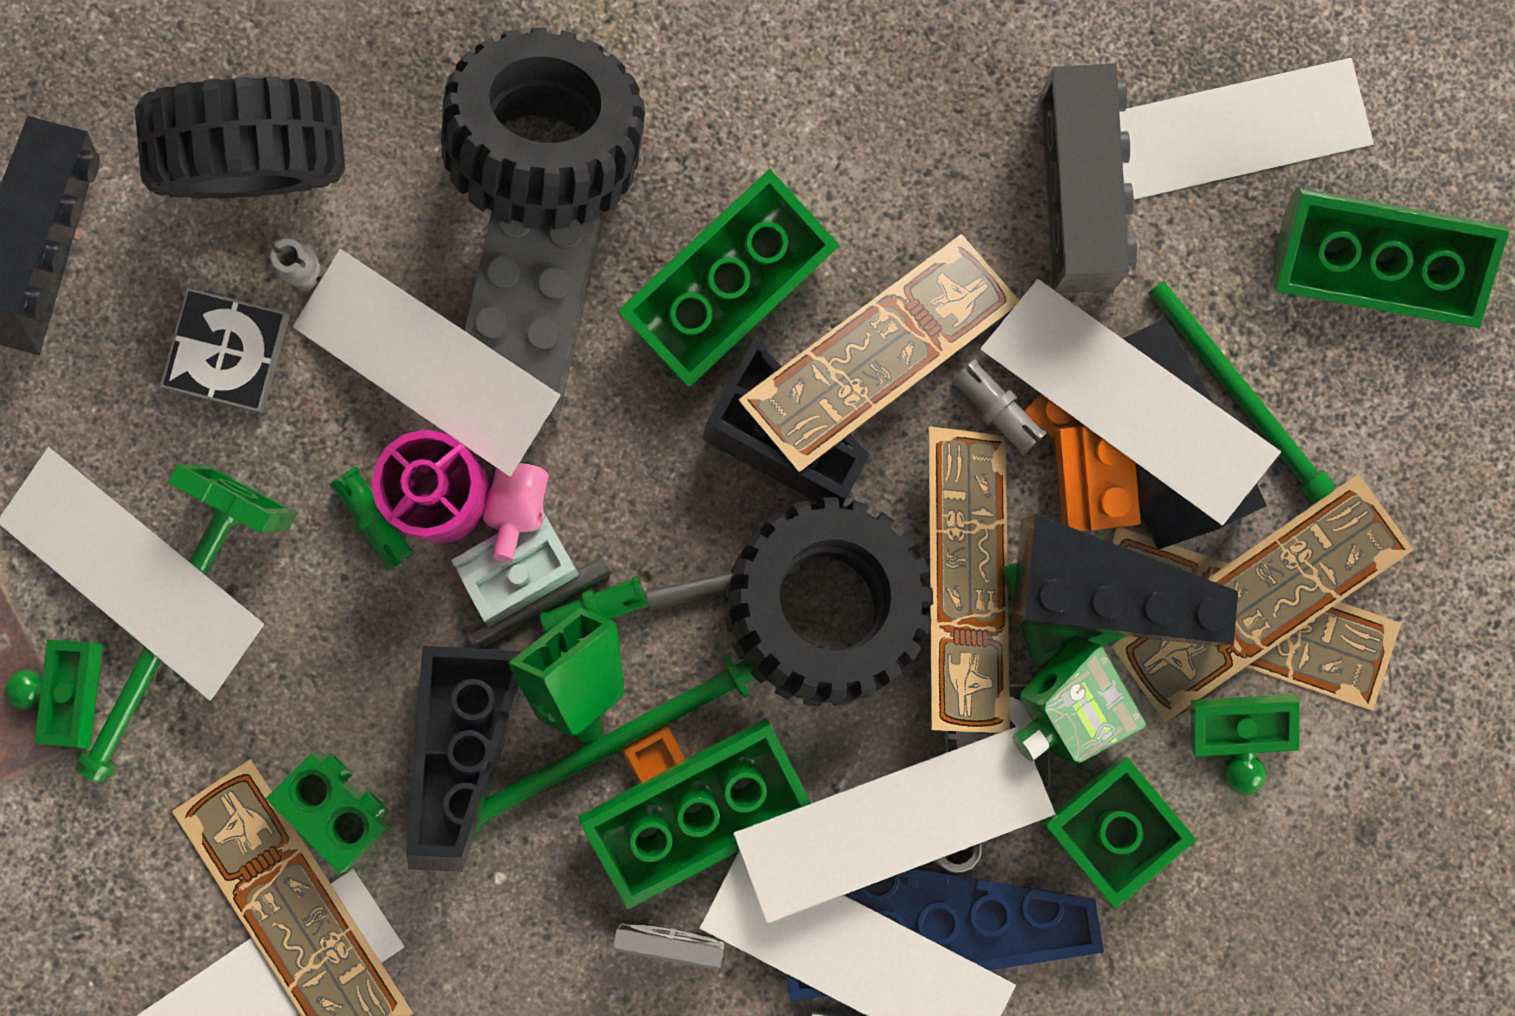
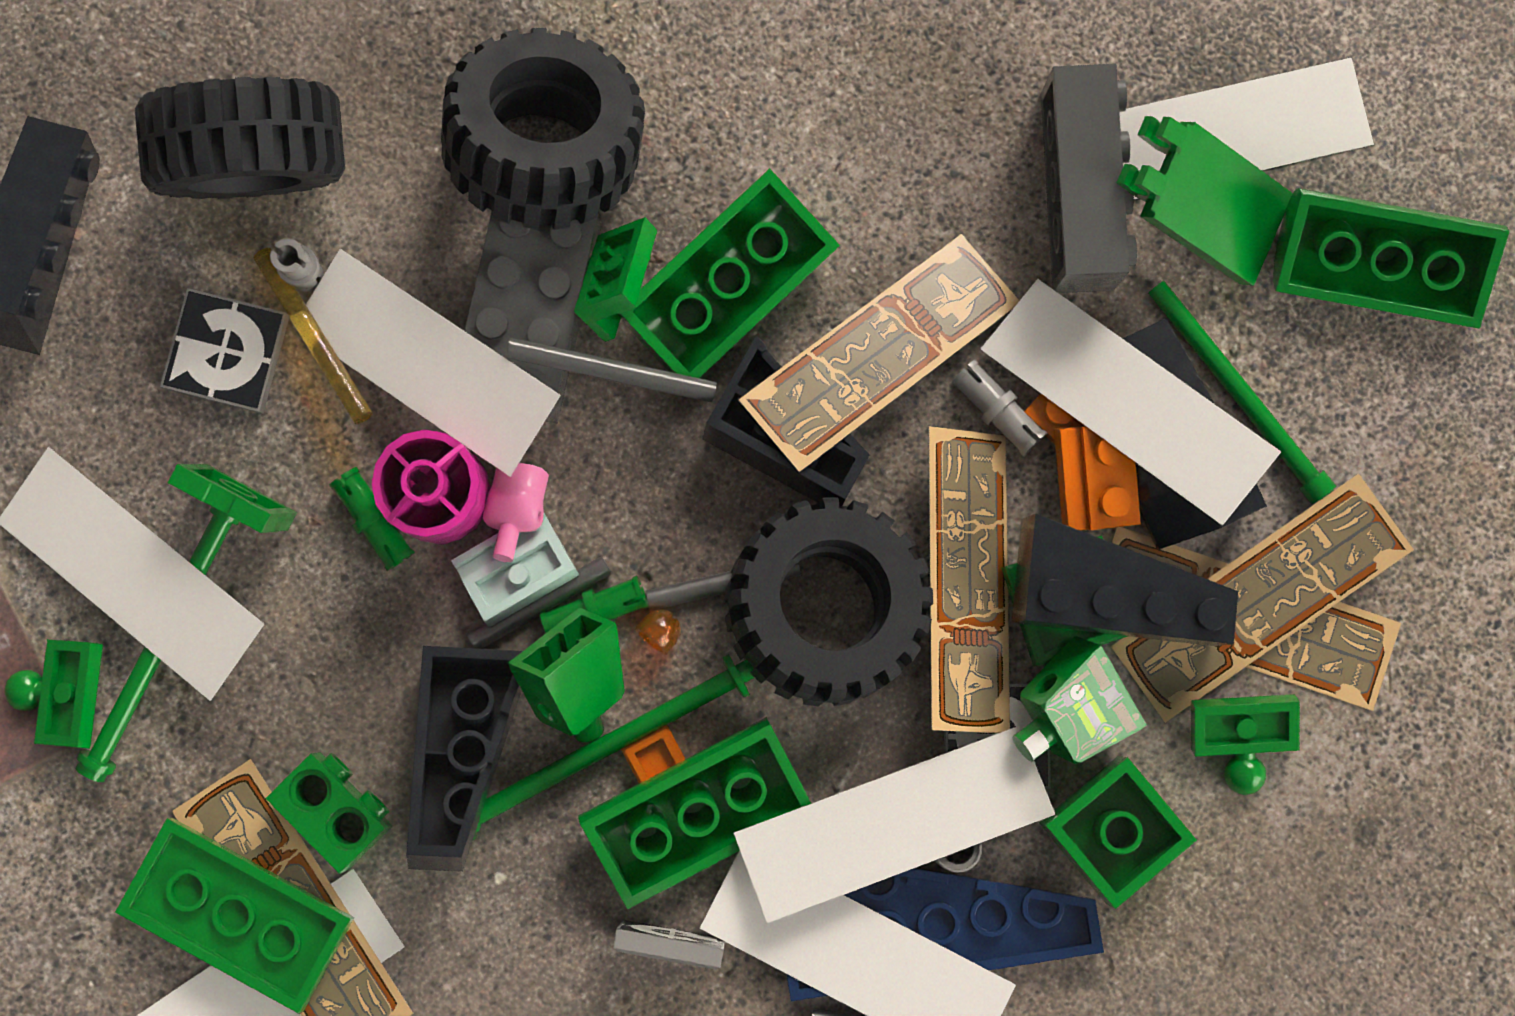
(234, 915): none -> green plate
(315, 340): none -> clear yellow bar
(611, 369): none -> dark grey bar
(615, 276): none -> green bracket
(659, 630): none -> clear orange hinge
(1208, 197): none -> green tile

